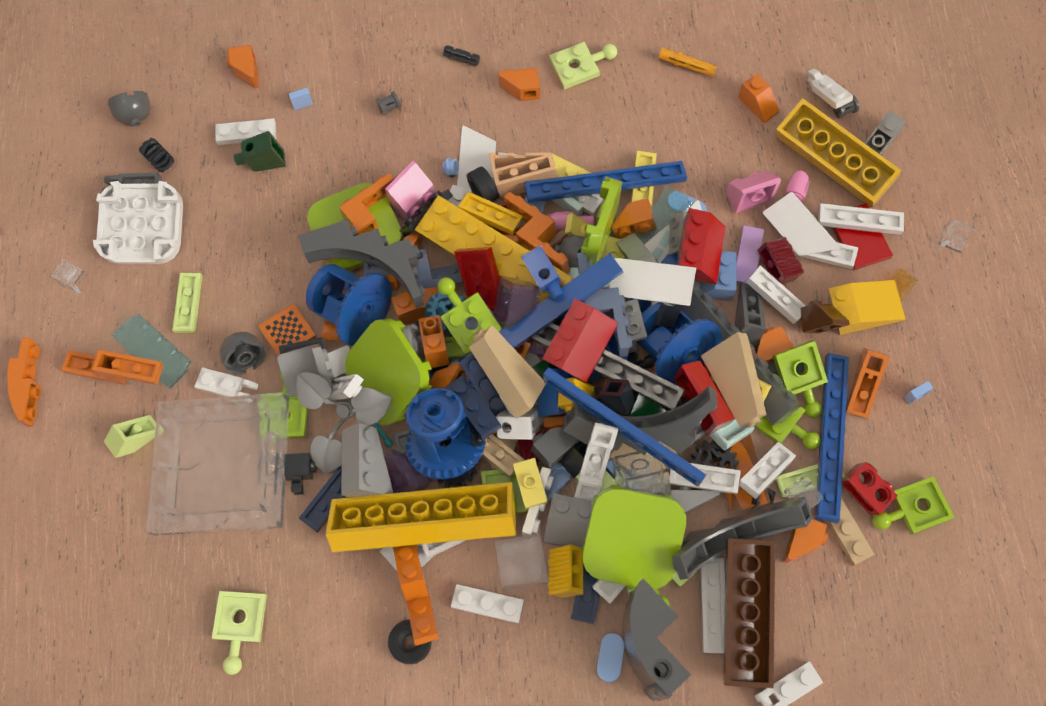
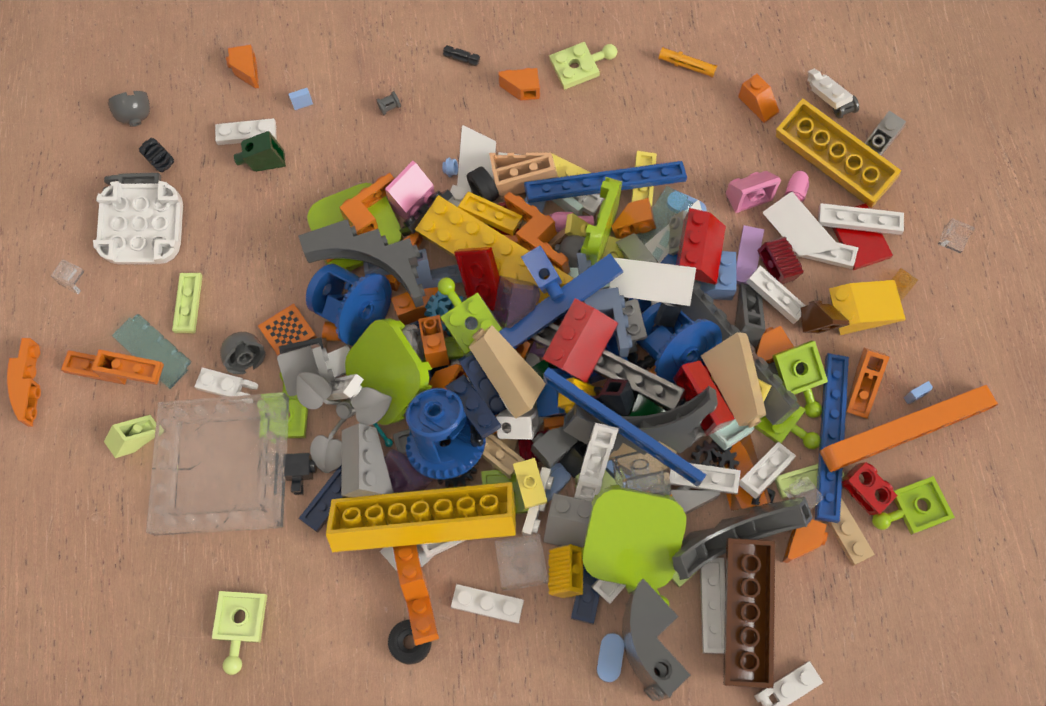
(907, 428): none -> orange beam

